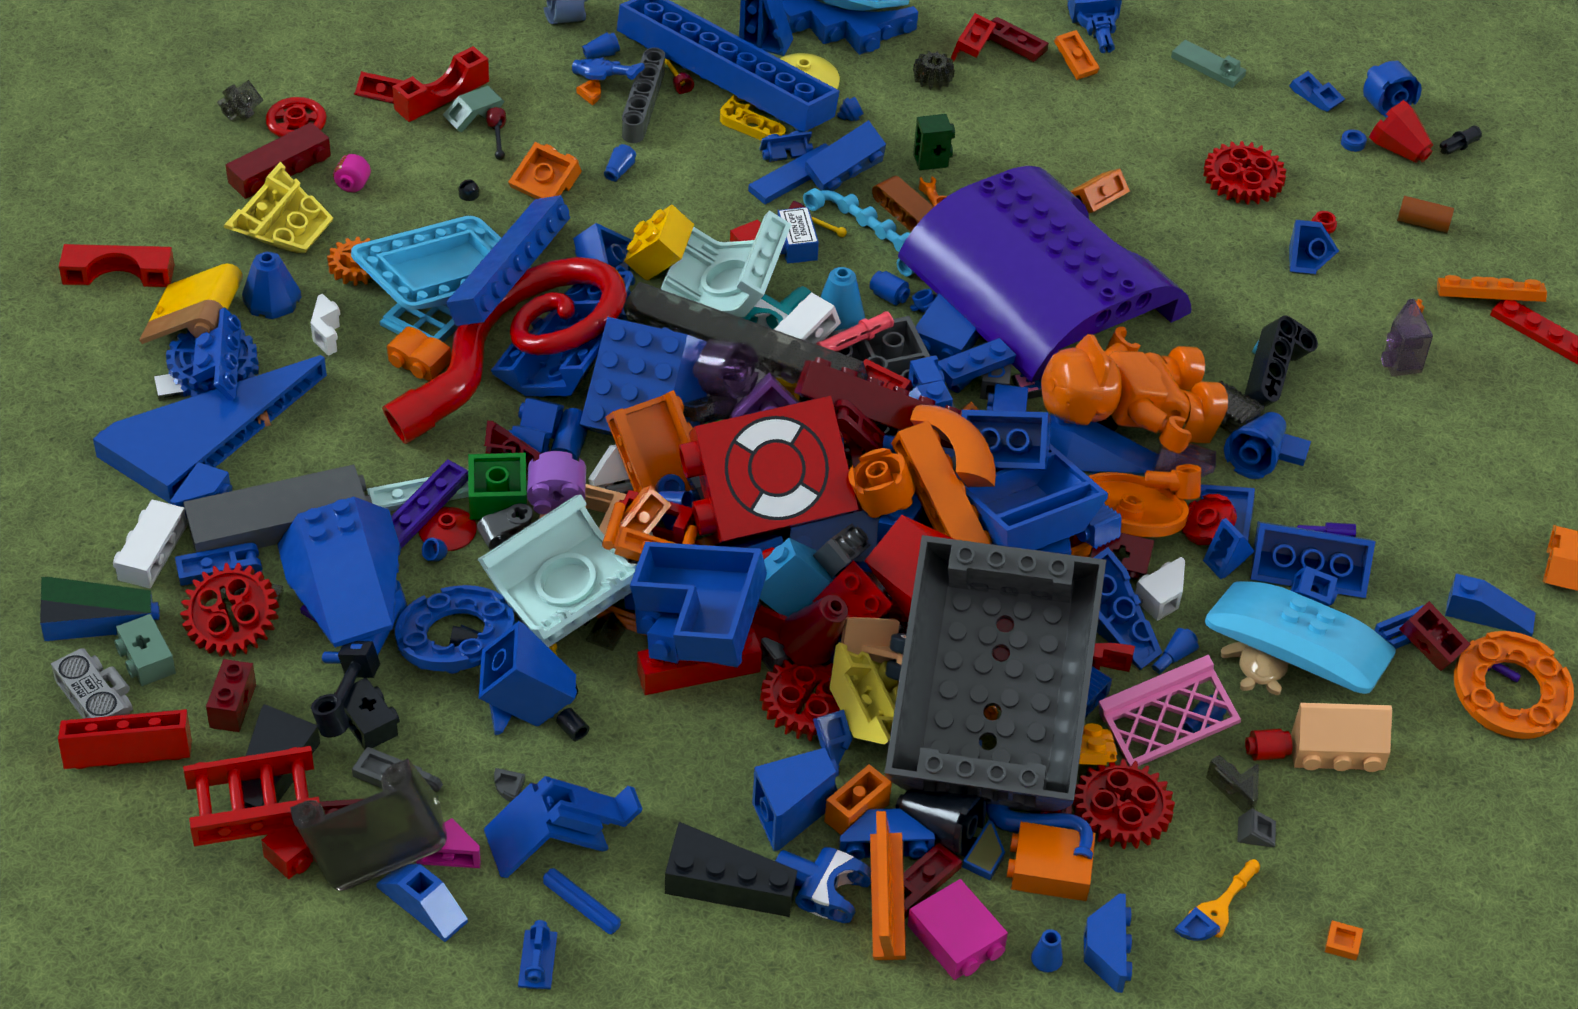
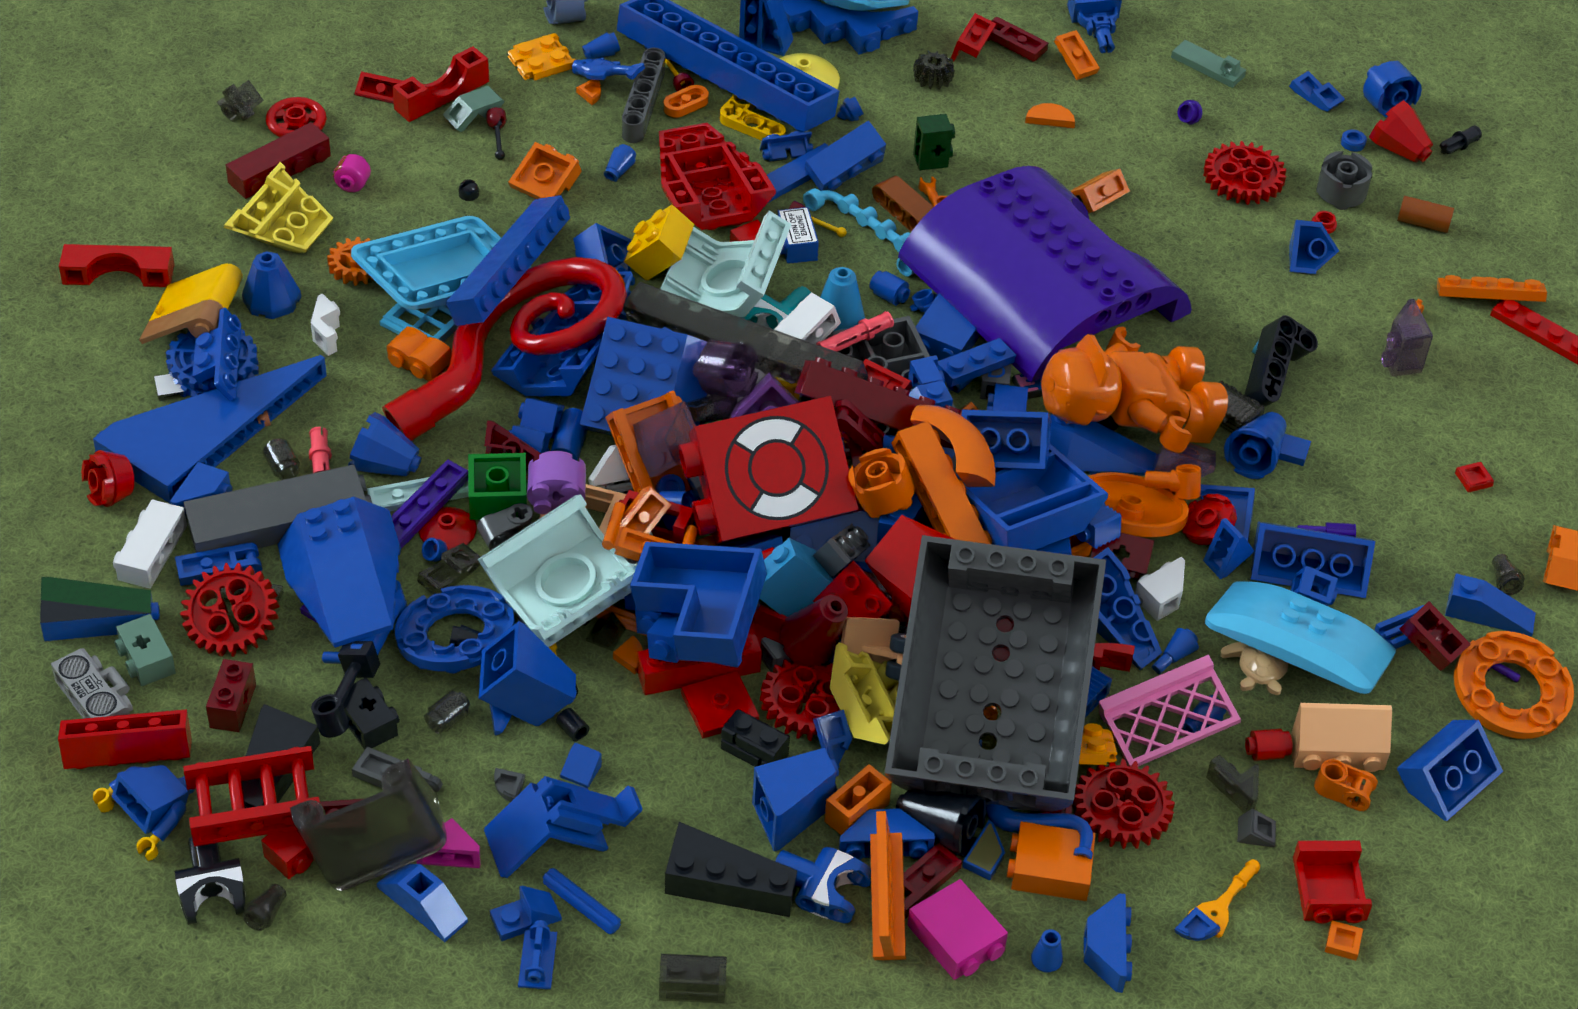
(108, 477): none -> red cone
(150, 798): none -> blue torso
(209, 879): none -> black connector
(263, 909): none -> clear smoke cone
(281, 459): none -> clear smoke brick
(319, 451): none -> coral pin
(384, 449): none -> blue cone
(447, 711): none -> clear smoke brick
(453, 568): none -> clear smoke slope
(520, 915): none -> blue slope
(540, 57): none -> light orange plate
(581, 765): none -> blue slope
(627, 654): none -> orange tile
(660, 436): none -> slope
(685, 101): none -> orange plate
(692, 978): none -> clear smoke brick
(711, 178): none -> red wedge
(715, 701): none -> red plate
(753, 740): none -> black brick
(1050, 115): none -> orange tile
(1190, 112): none -> dark purple plate
(1331, 881): none -> red panel
(1344, 179): none -> dark grey brick
(1344, 783): none -> orange piece
(1451, 768): none -> blue slope
(1474, 477): none -> red tile
(1507, 575): none -> clear smoke cone

